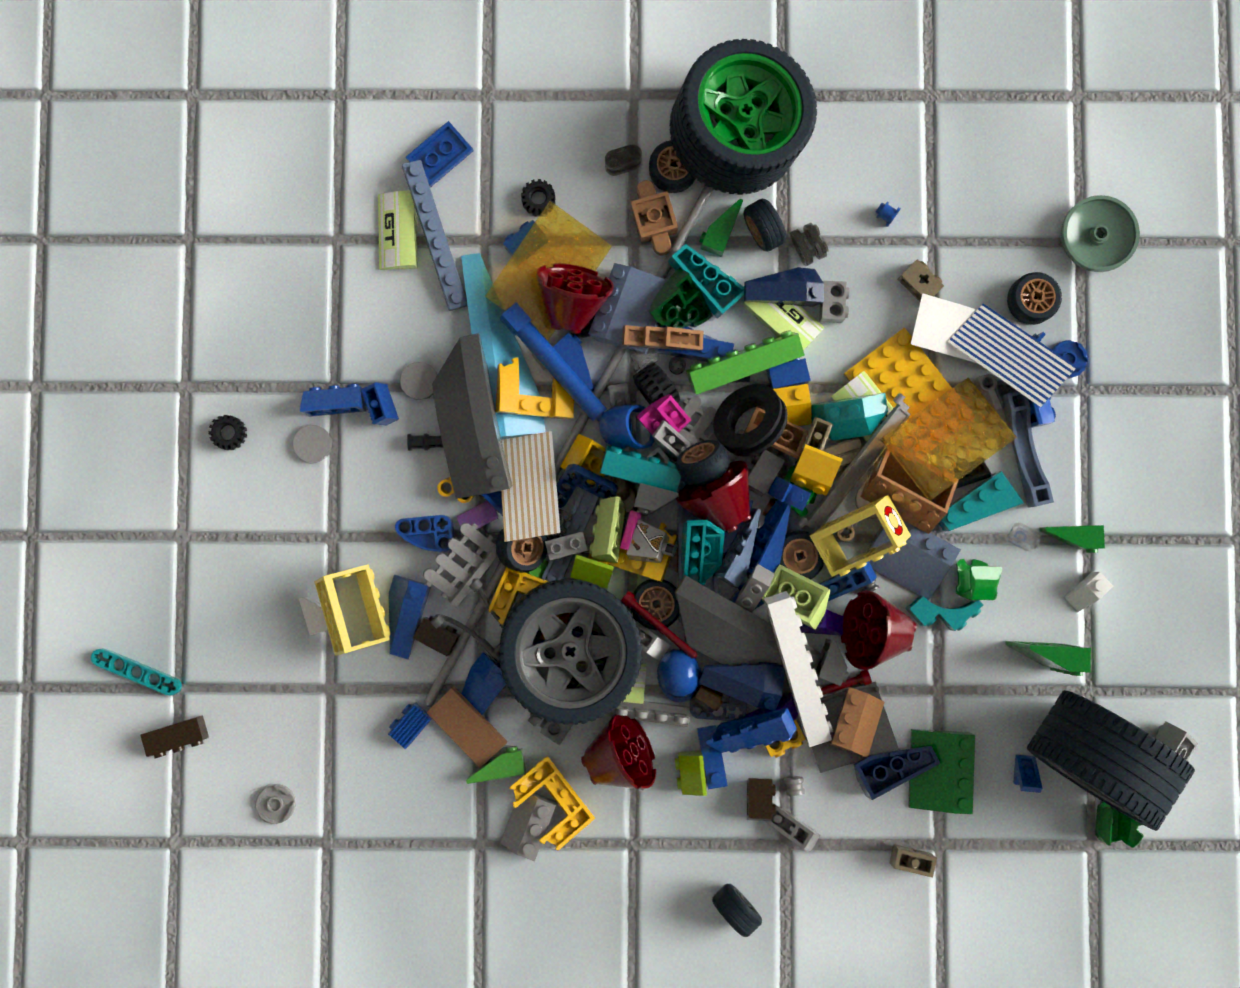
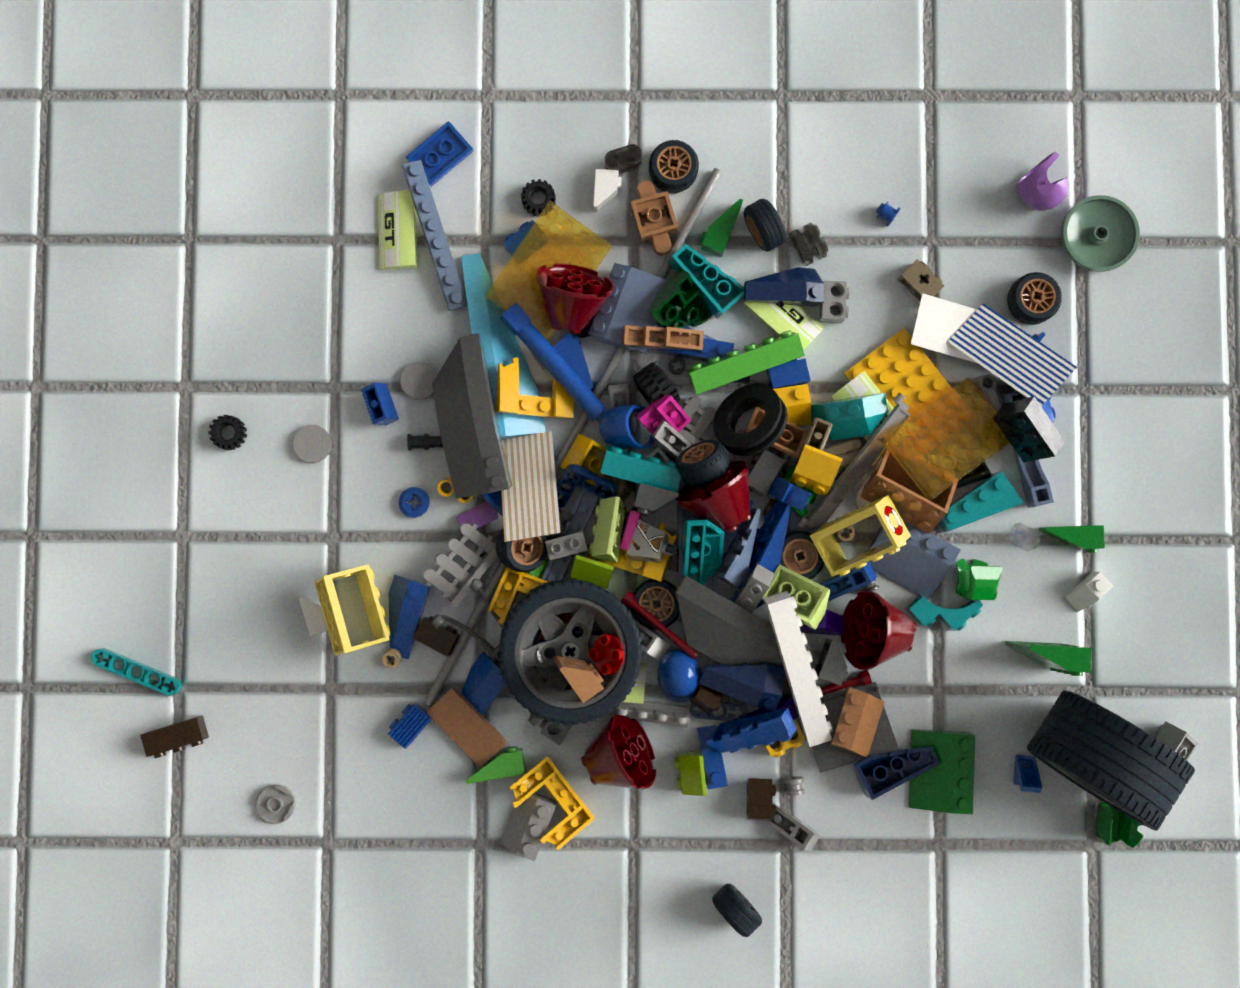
(333, 400): blue slope -> none
(390, 663): none -> tan bush
(407, 495): none -> blue gear
(428, 539): blue beam -> none
(581, 677): none -> medium nougat slope
(606, 187): none -> white slope
(607, 654): none -> red dish
(751, 76): wheel -> none
(913, 860): dark tan brick -> none
(1029, 429): none -> black brick
(1038, 191): none -> medium lavender piece
(1074, 353): blue tile -> none

